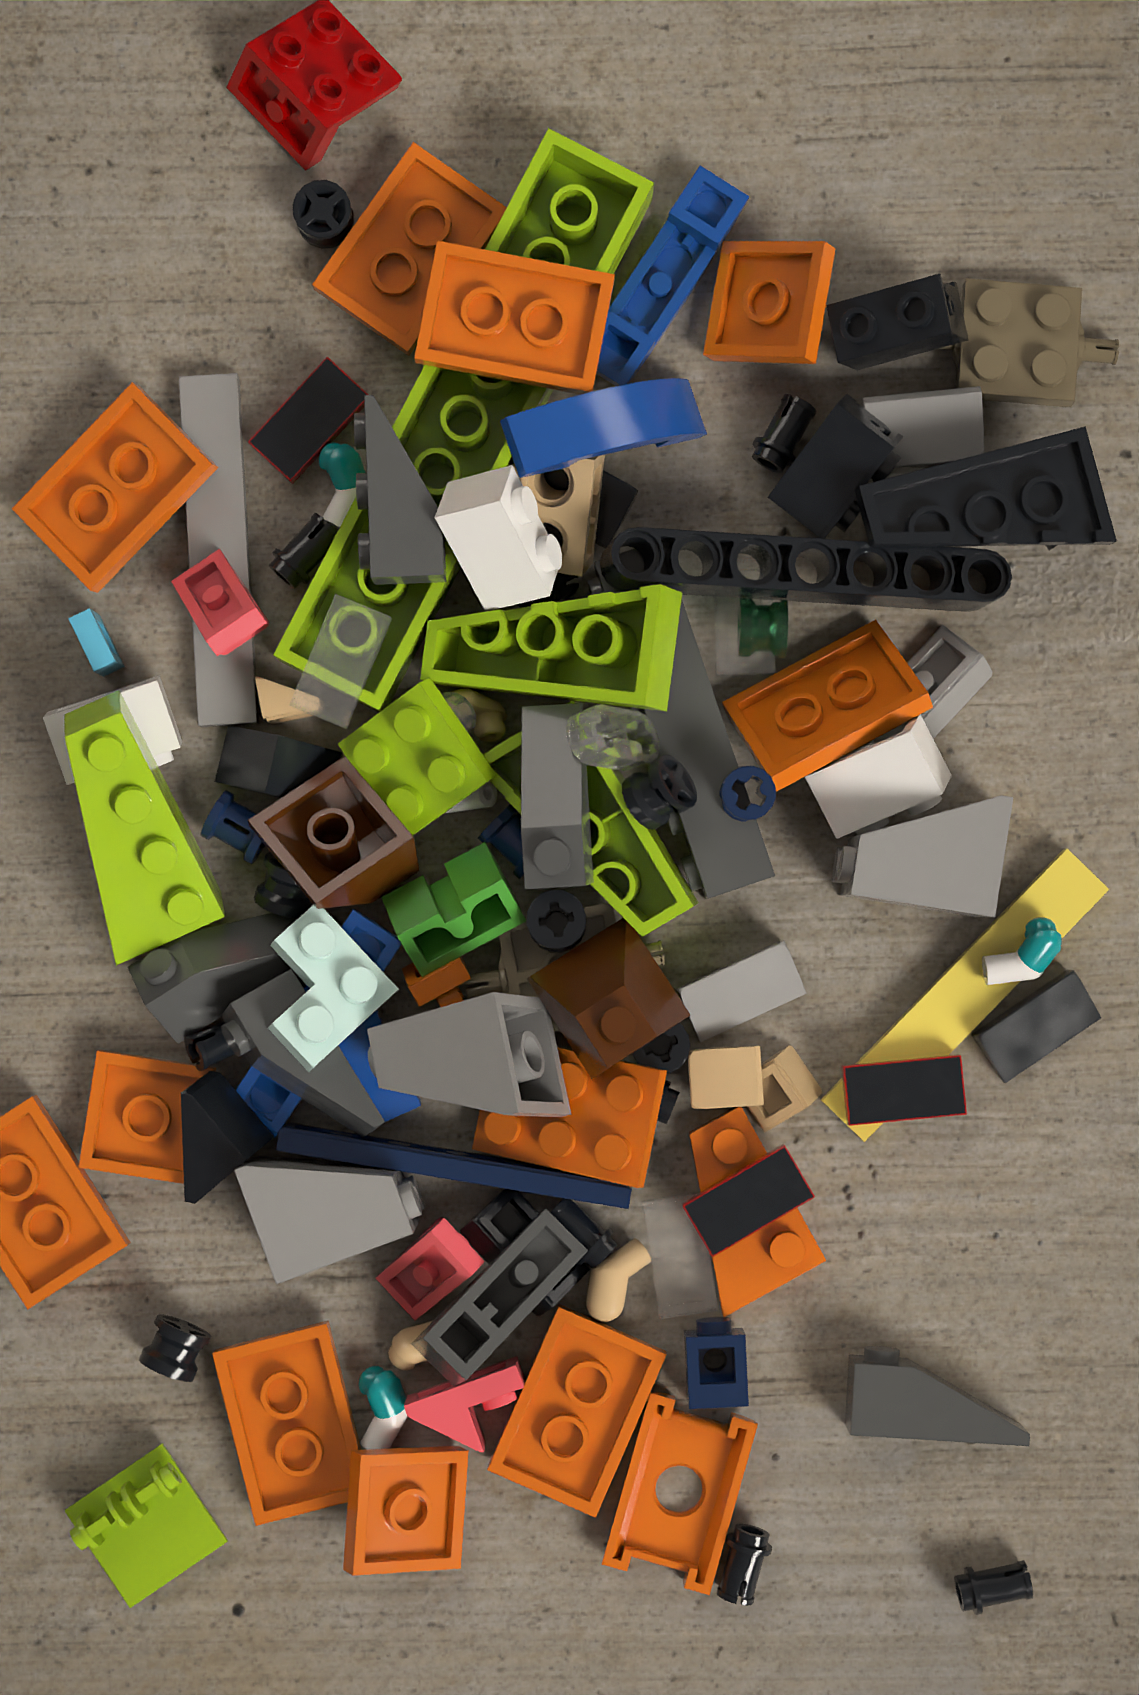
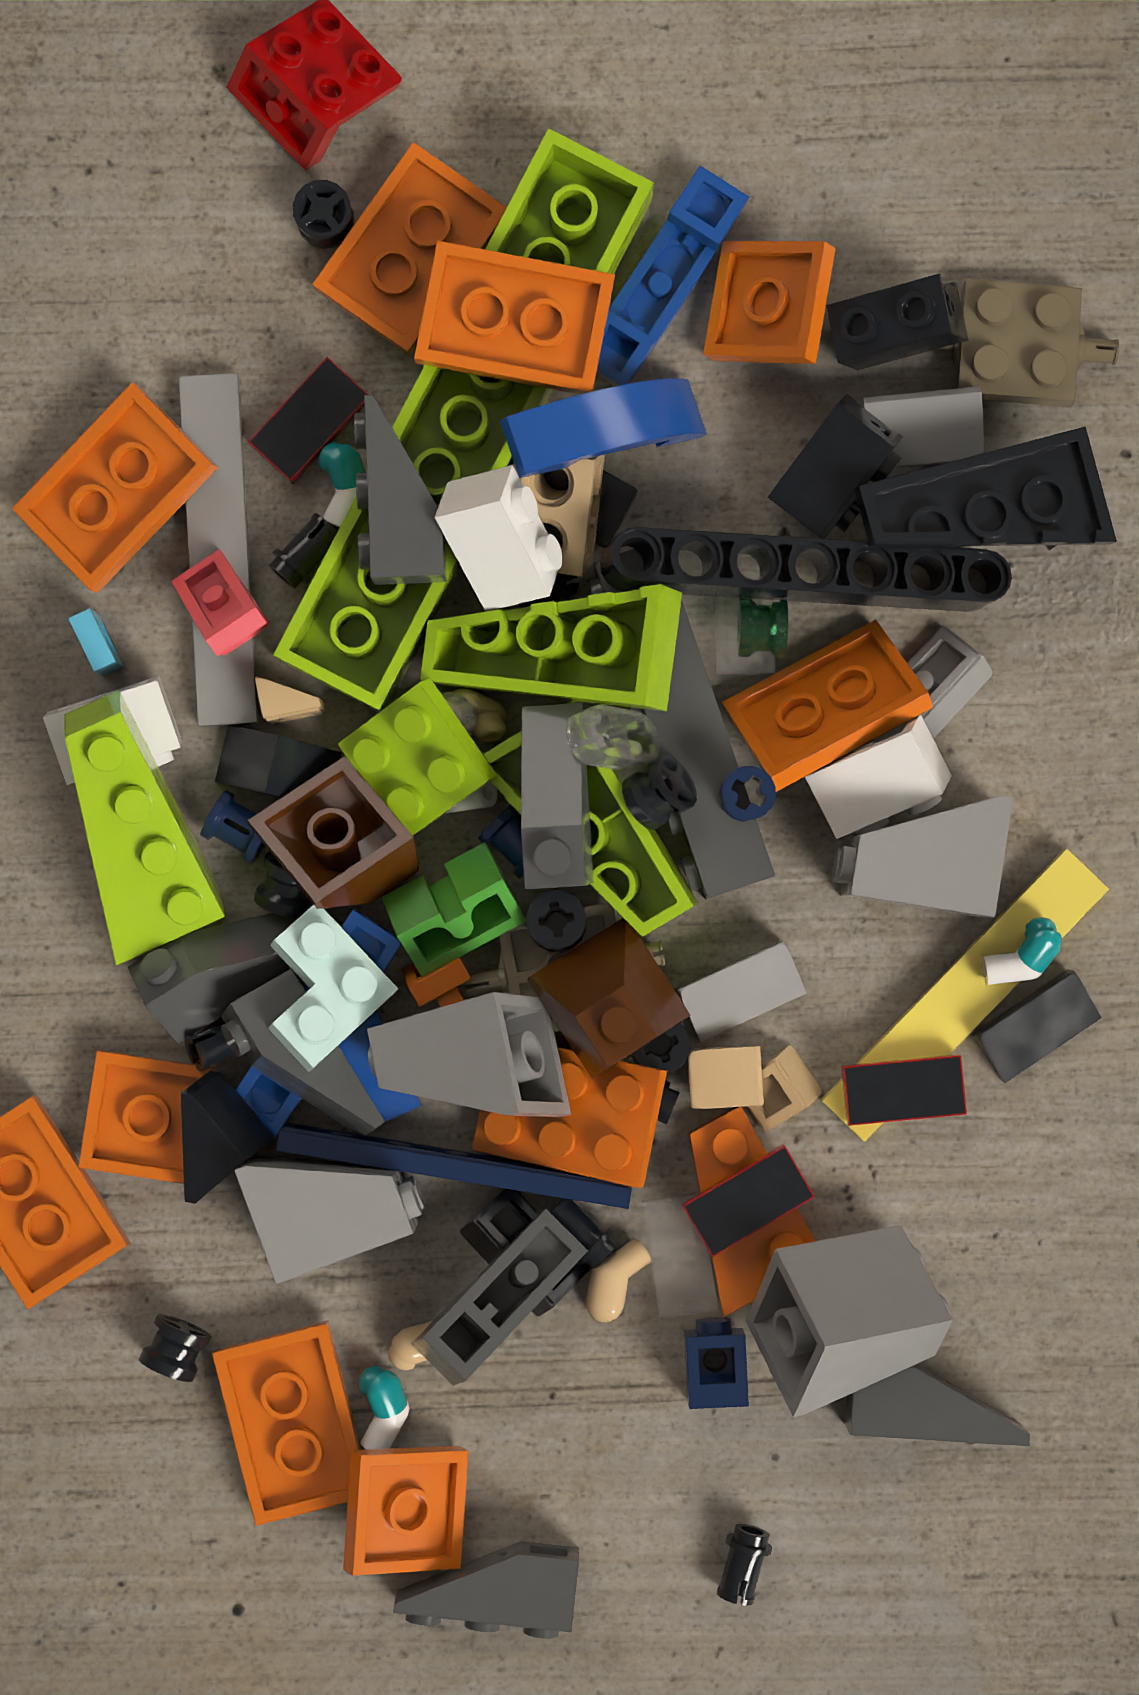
(145, 1525): lime hinge -> none
(340, 661): clear tile -> none
(430, 1268): coral slope -> none
(451, 1408): coral slope -> none
(513, 1586): none -> dark grey slope
(577, 1410): orange plate -> none
(688, 1538): orange piece -> none
(783, 434): black pin -> none
(845, 1315): none -> light grey slope
(993, 1586): black pin -> none

